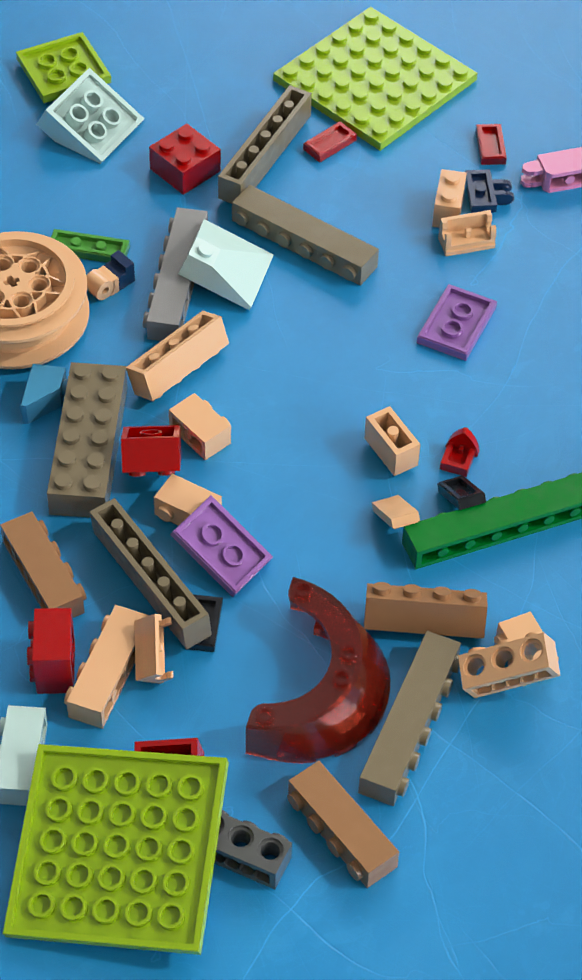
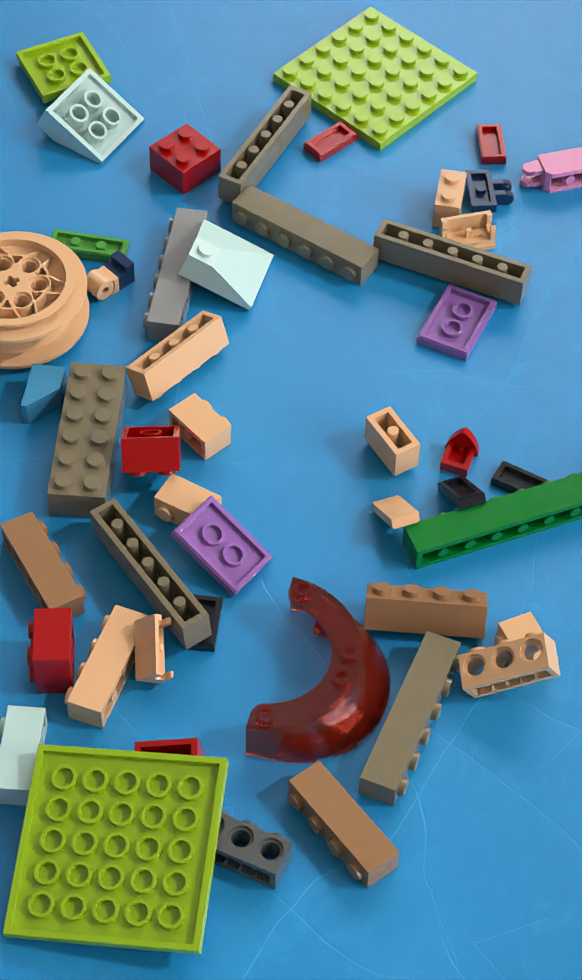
(452, 261): none -> dark tan brick
(512, 478): none -> black tile

